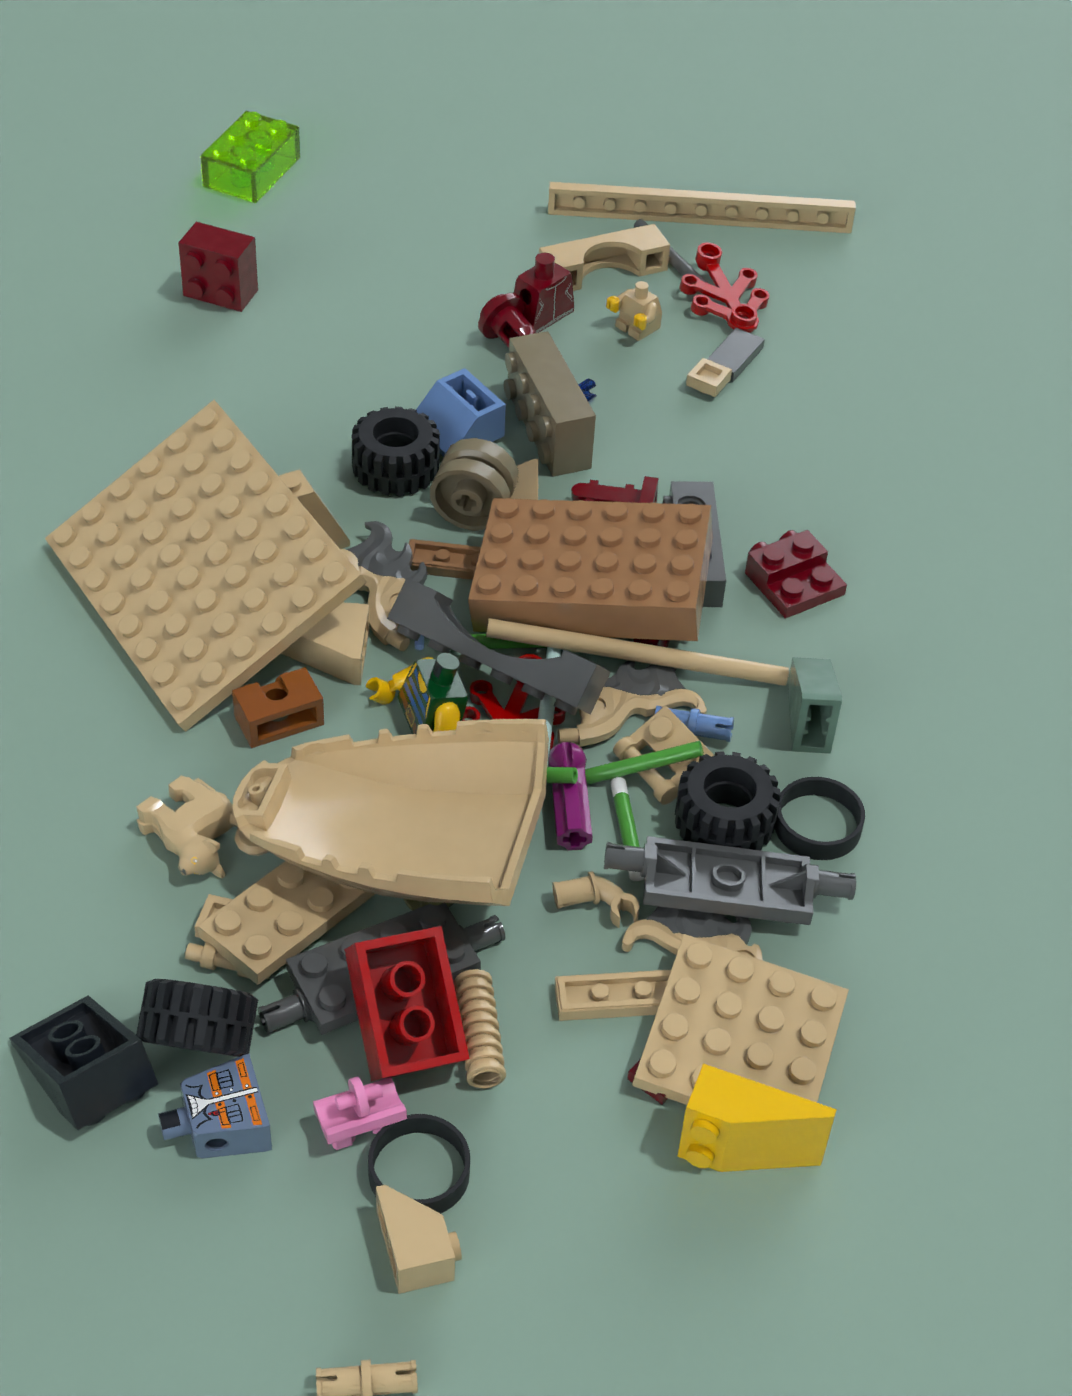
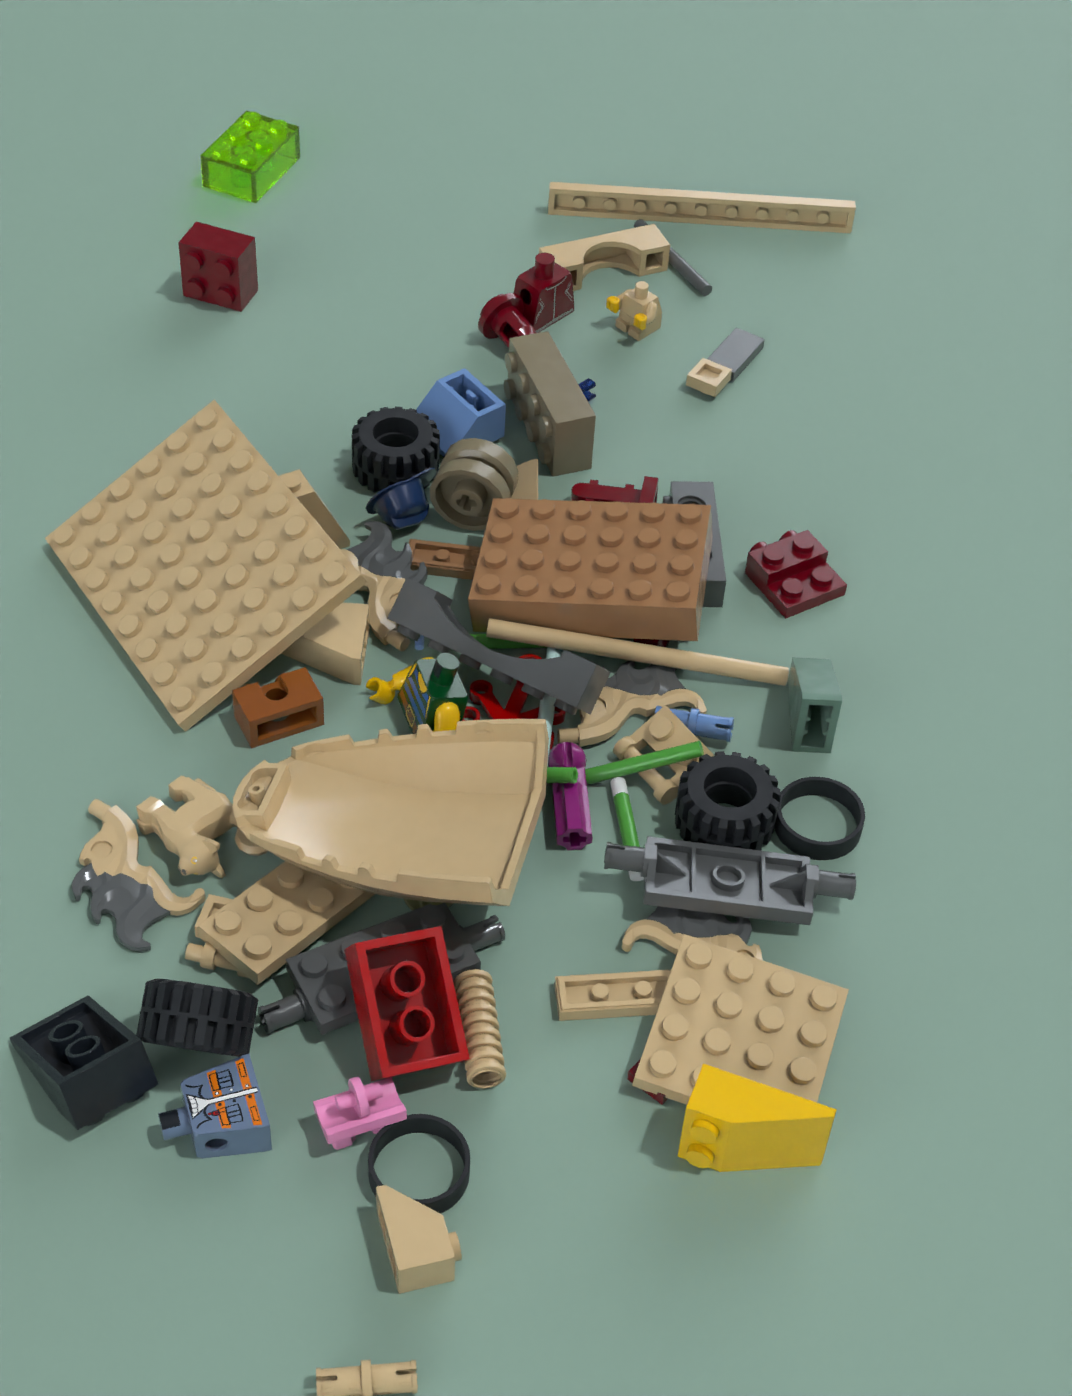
(123, 886): none -> piece
(403, 502): none -> dark blue piece
(595, 889): tan piece -> none
(737, 314): red plant -> none

